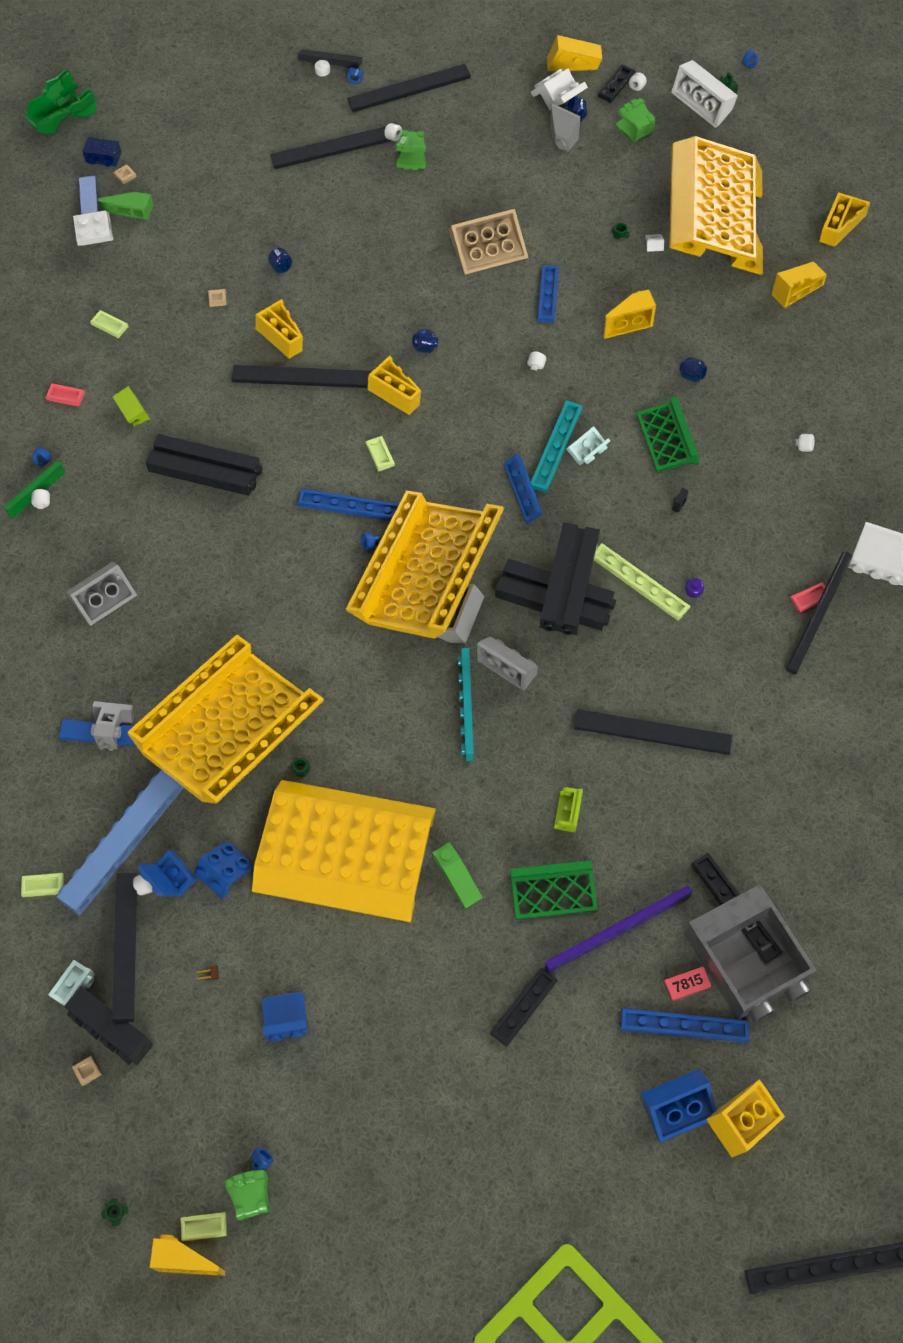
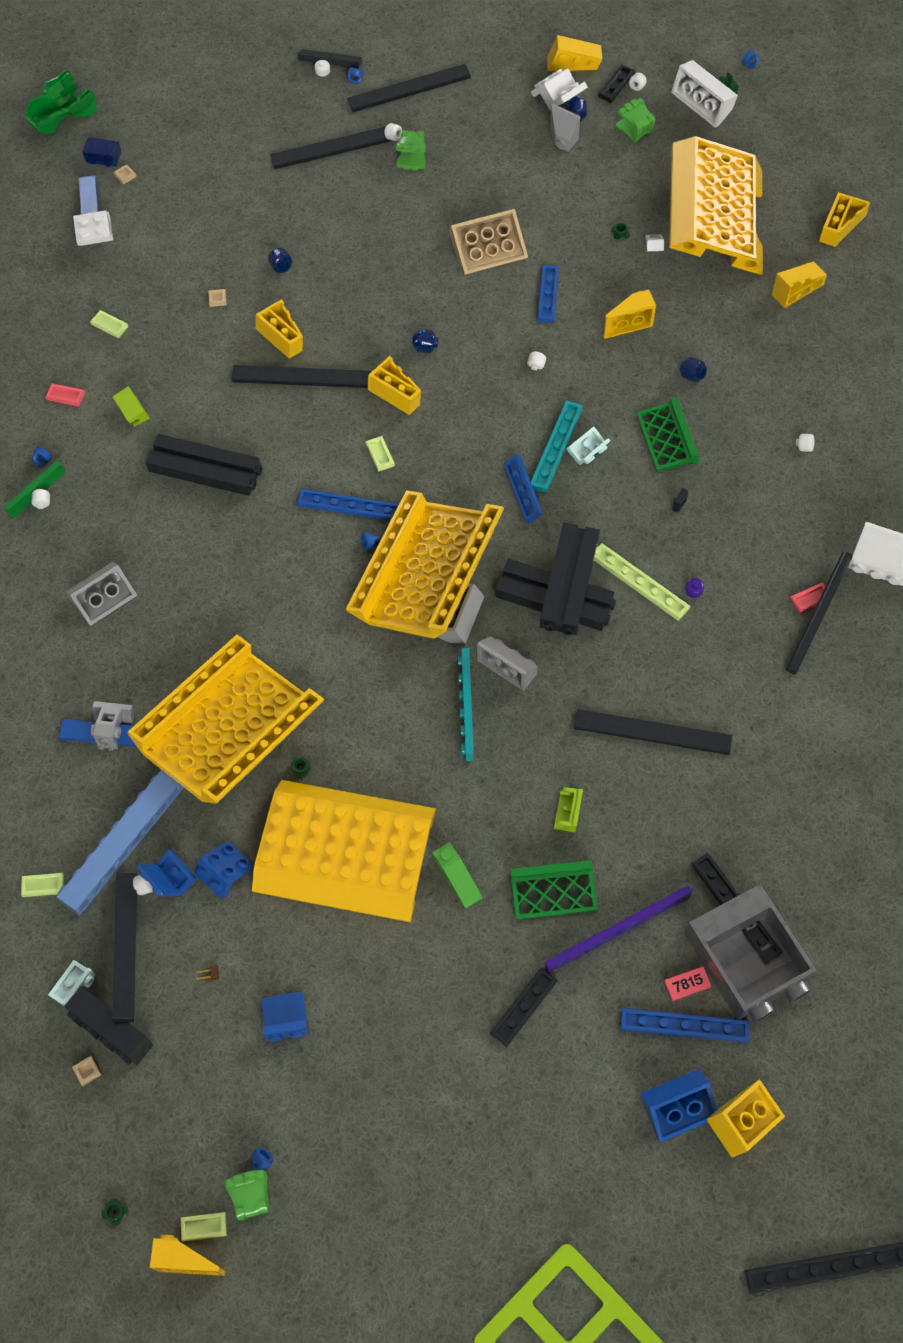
(129, 204): bright green slope -> none

